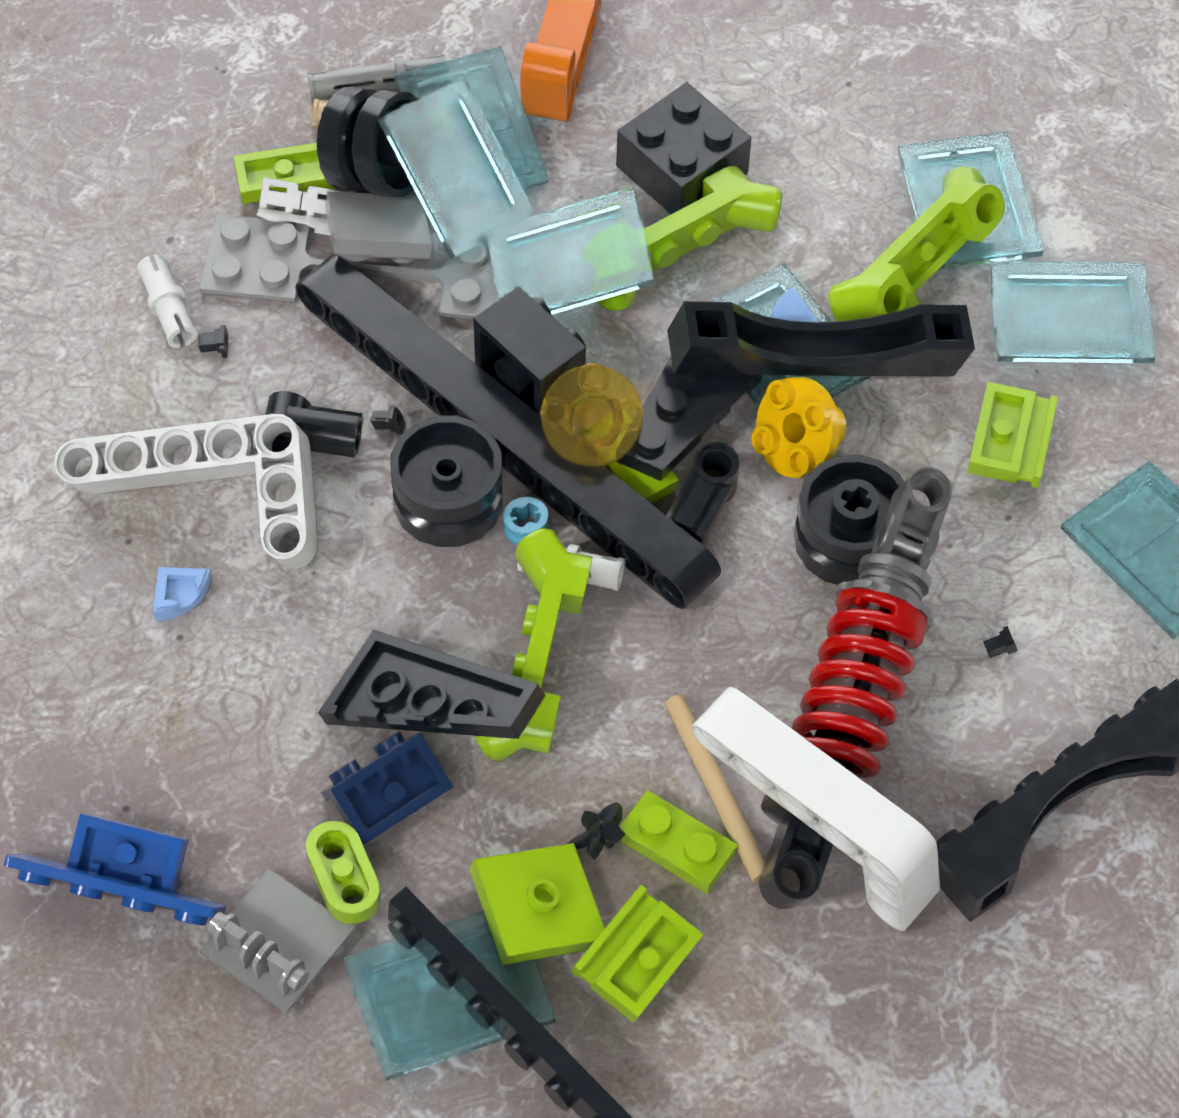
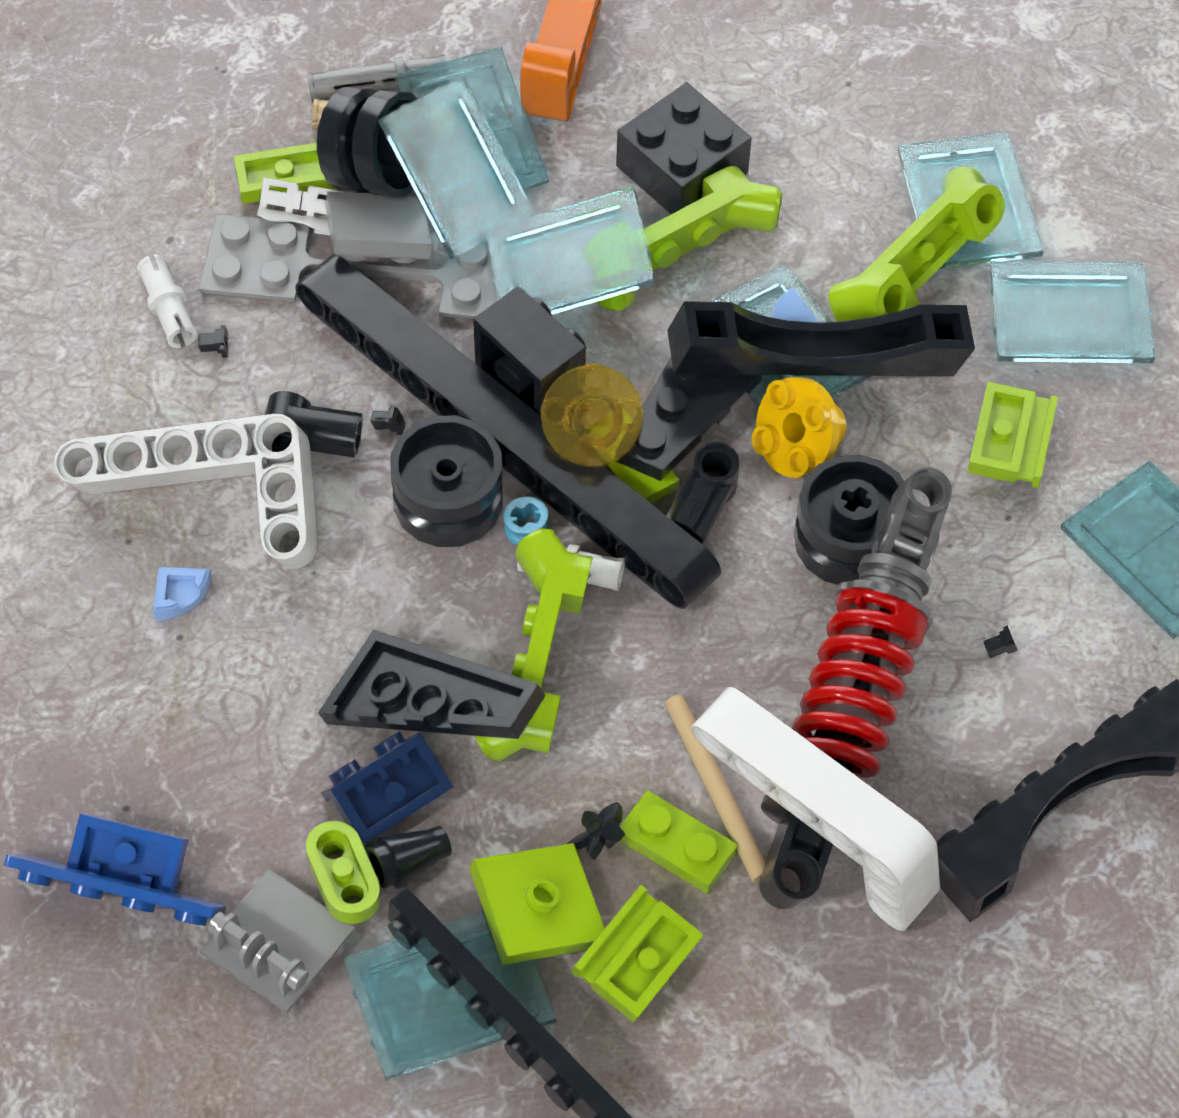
(406, 855): none -> black cone

